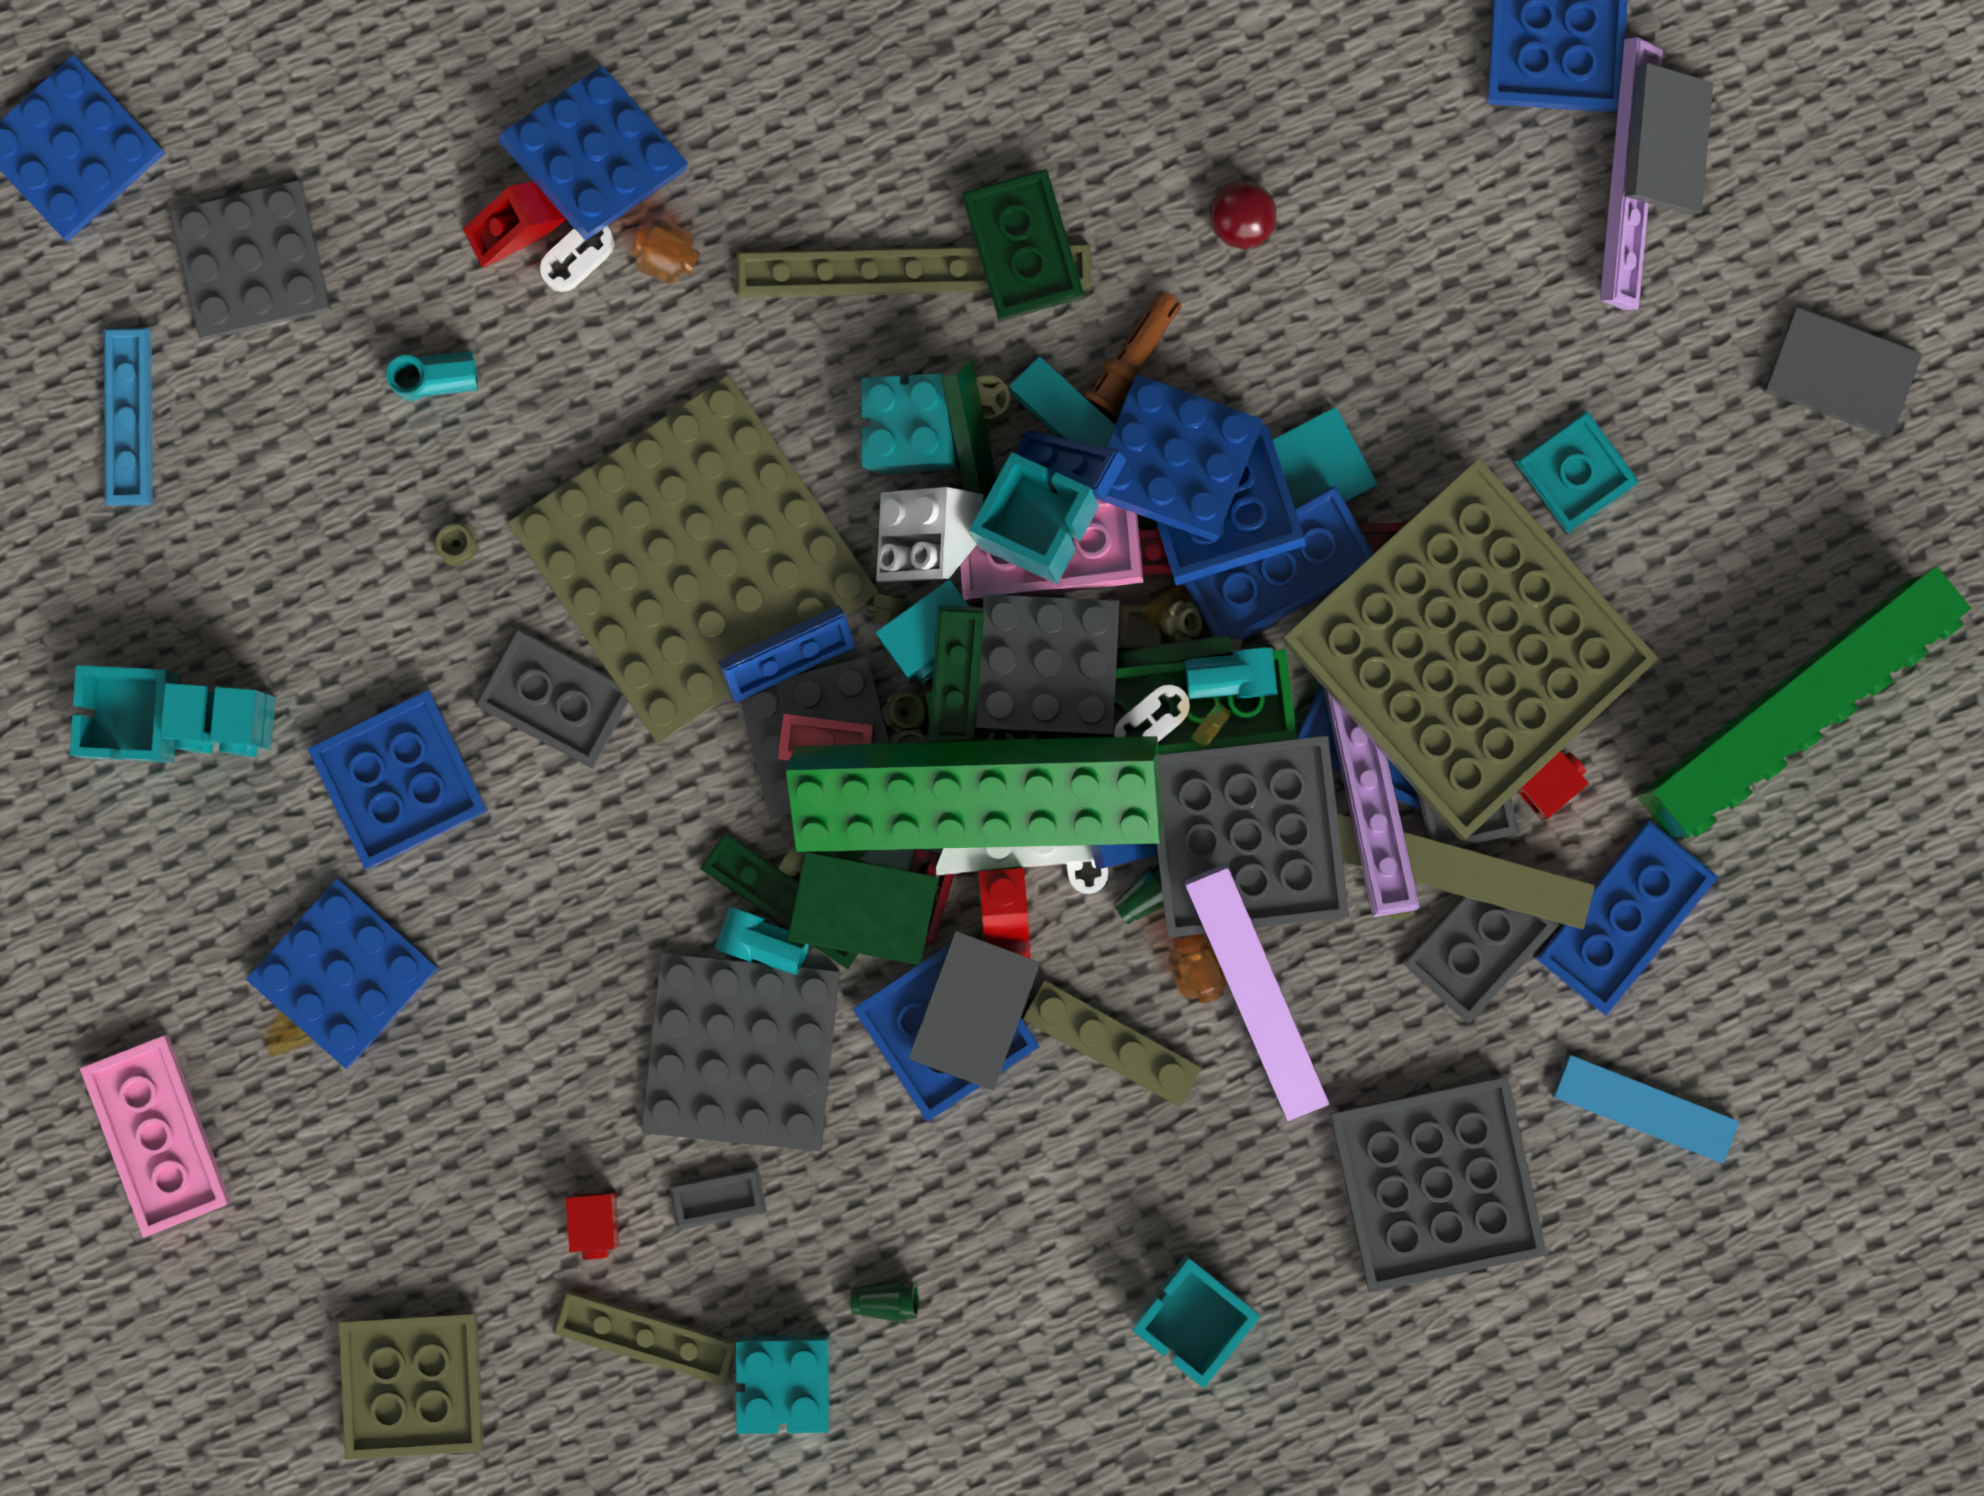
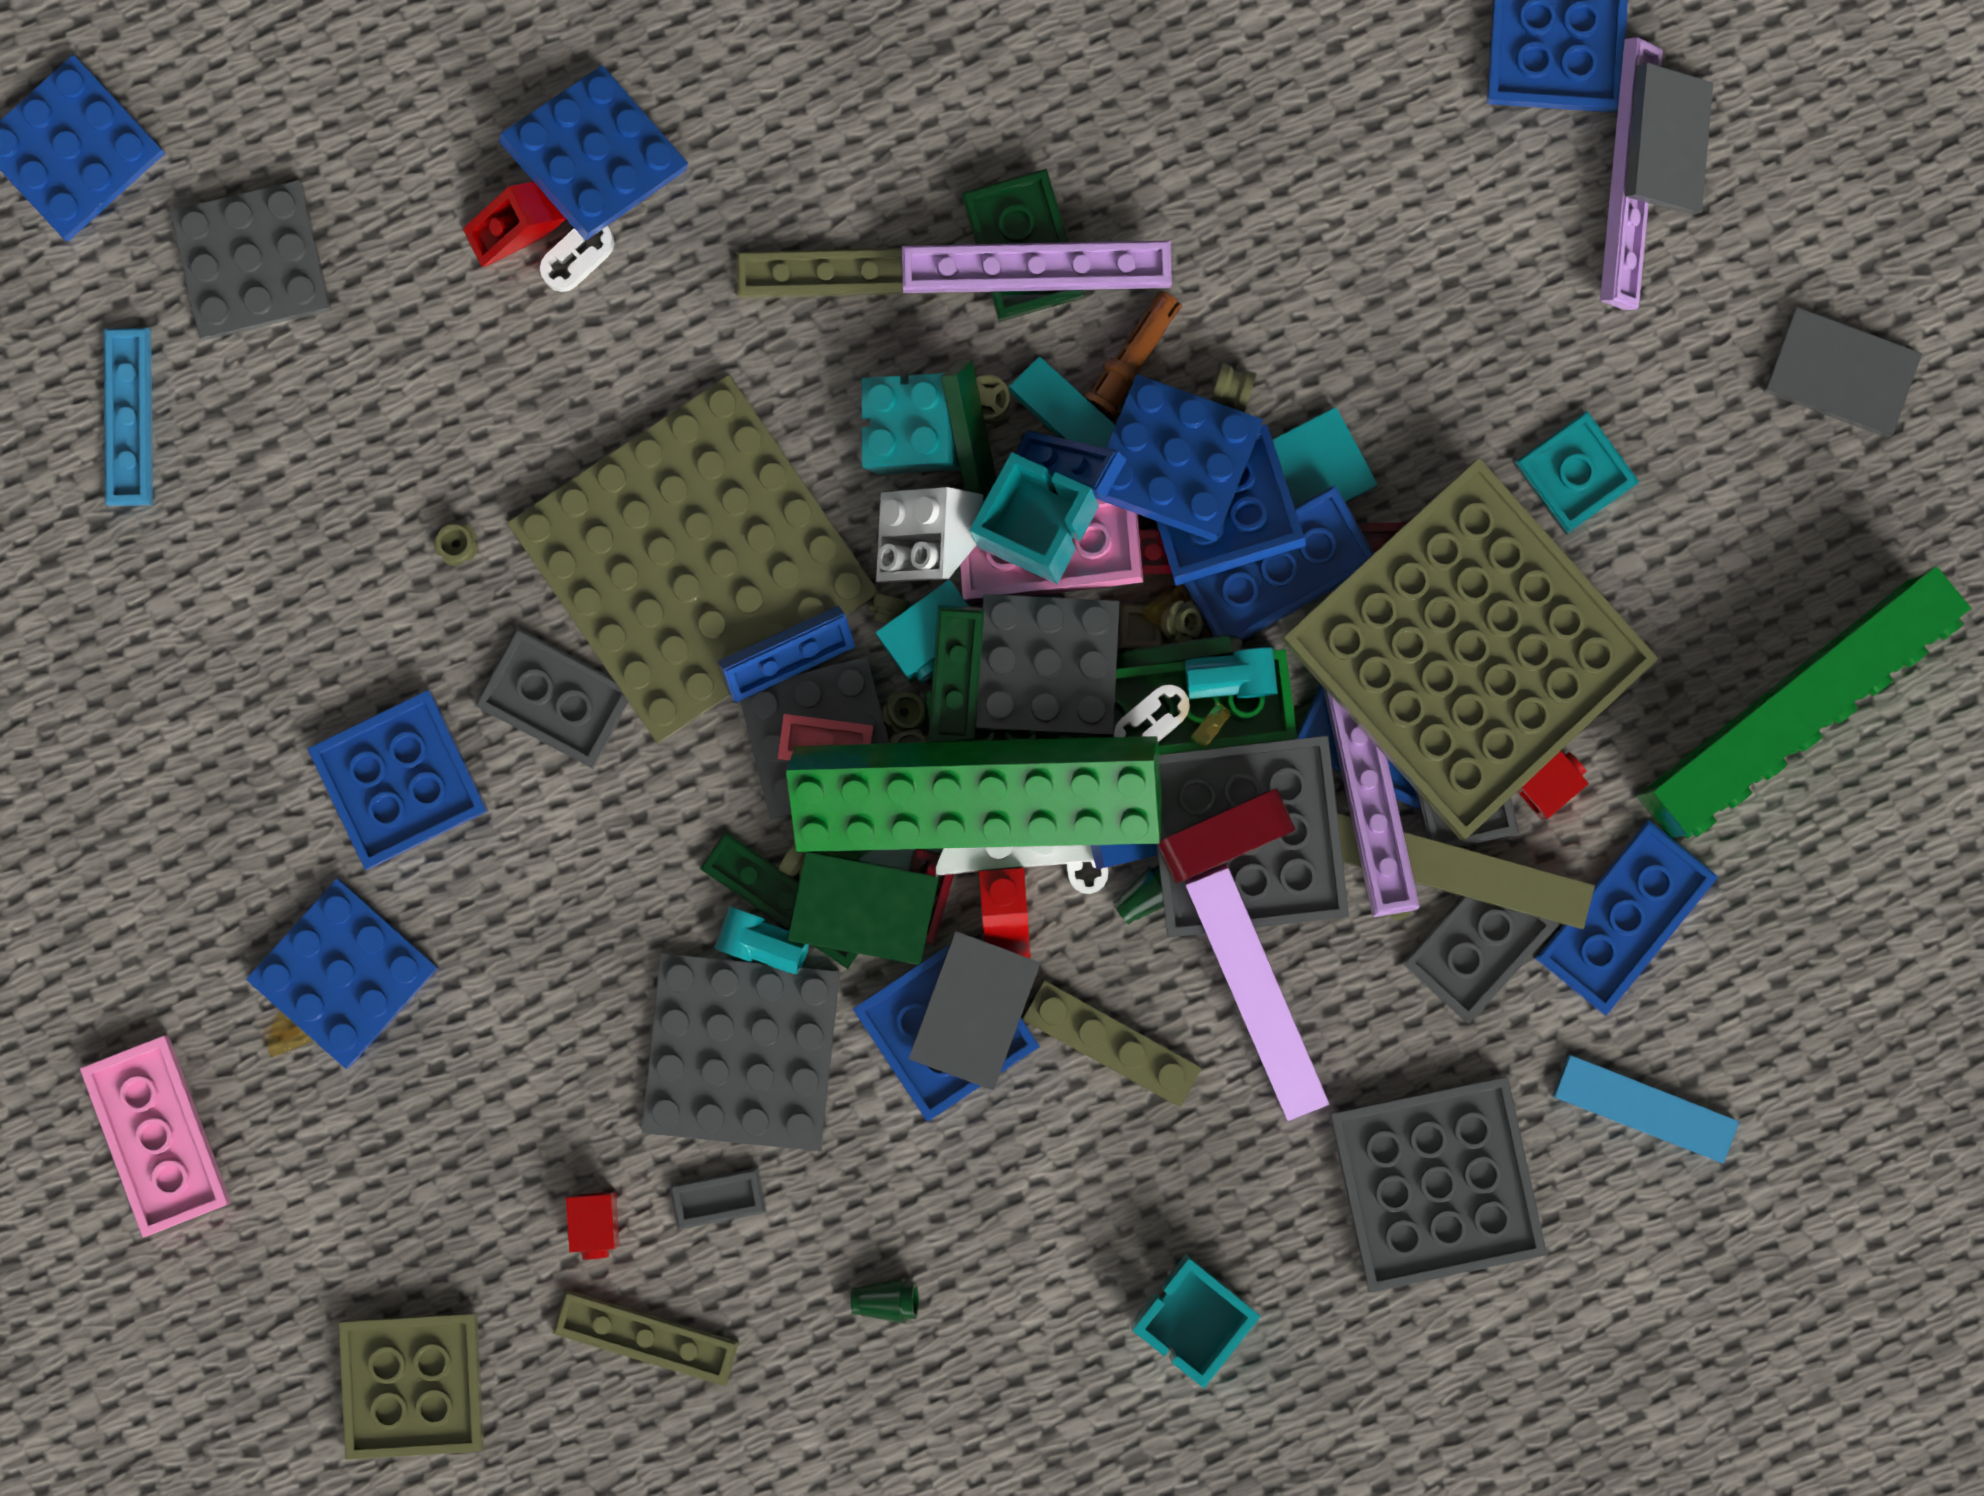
(125, 716): teal piece -> none
(228, 718): teal piece -> none
(438, 375): teal piece -> none
(664, 251): clear orange head -> none
(784, 1383): teal piece -> none
(1036, 266): none -> lavender tile
(1197, 969): clear orange head -> none
(1226, 835): none -> dark red beam
(1233, 387): none -> olive wheel
(1243, 214): dark red hair -> none

